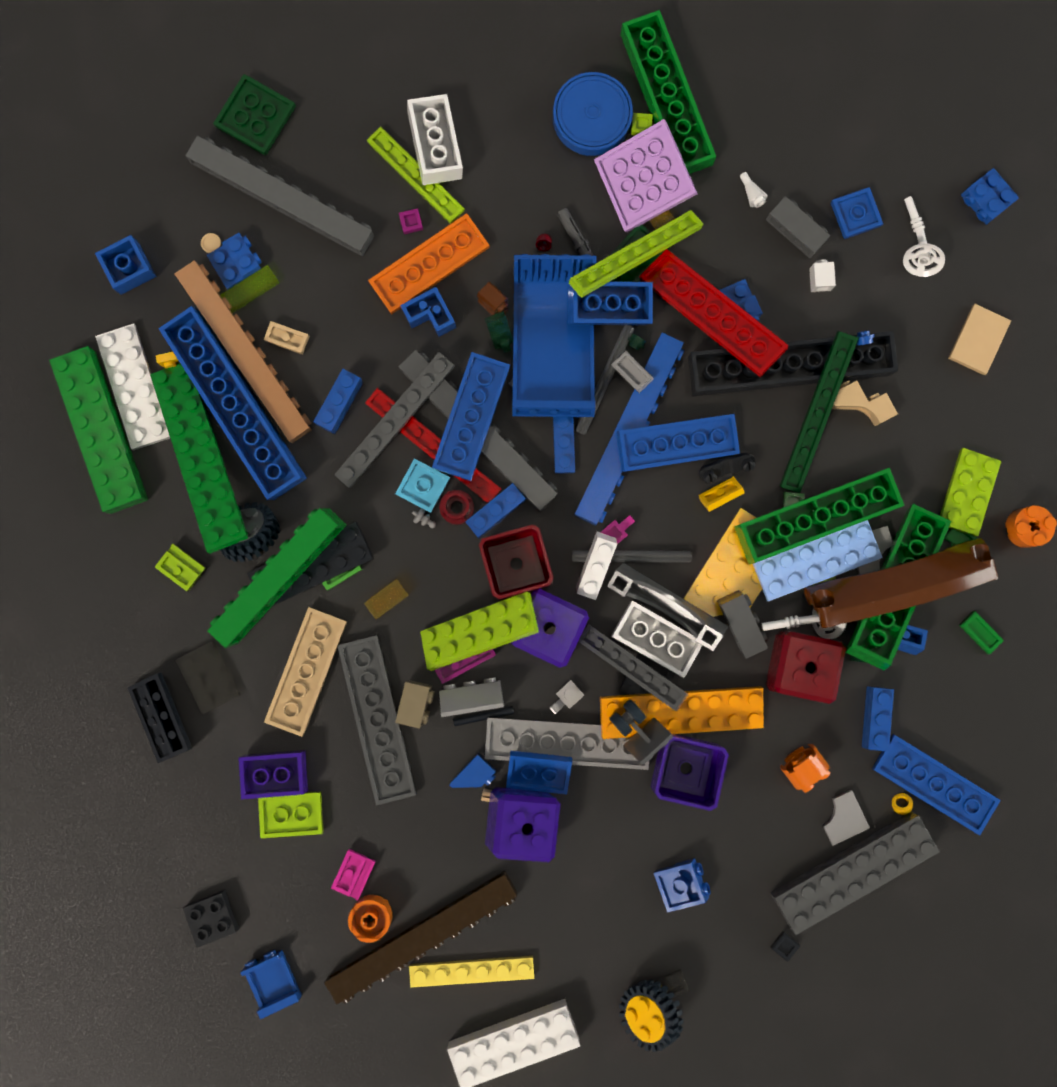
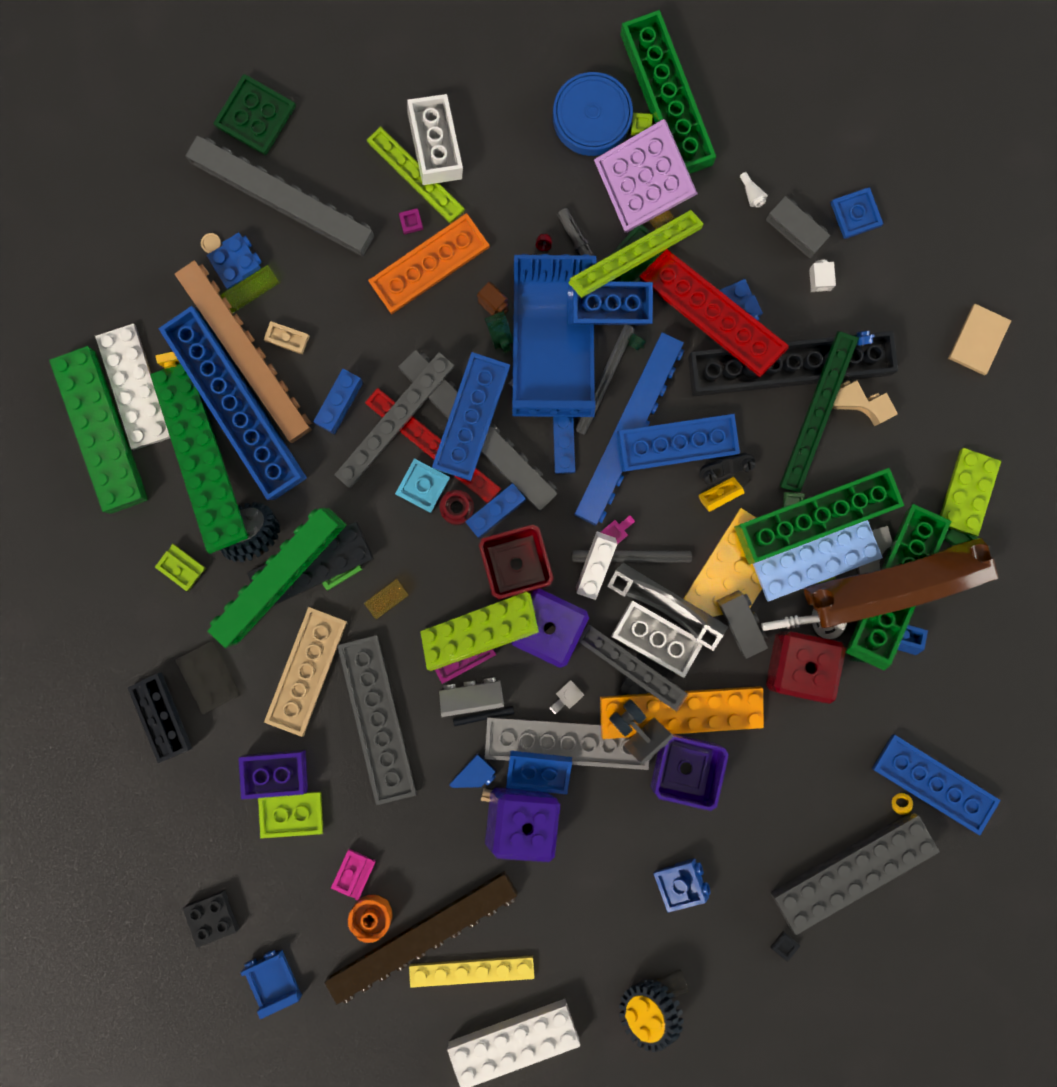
(125, 264): blue brick -> none
(414, 704): dark tan brick -> none
(419, 516): light grey hair -> none
(429, 307): blue brick -> none
(632, 372): light grey tile -> none
(805, 768): orange brick -> none
(846, 818): light grey tile -> none
(877, 718): blue brick -> none
(924, 254): white dish -> none
(981, 632): green tile -> none
(989, 196): blue plate -> none
(1041, 525): orange brick -> none

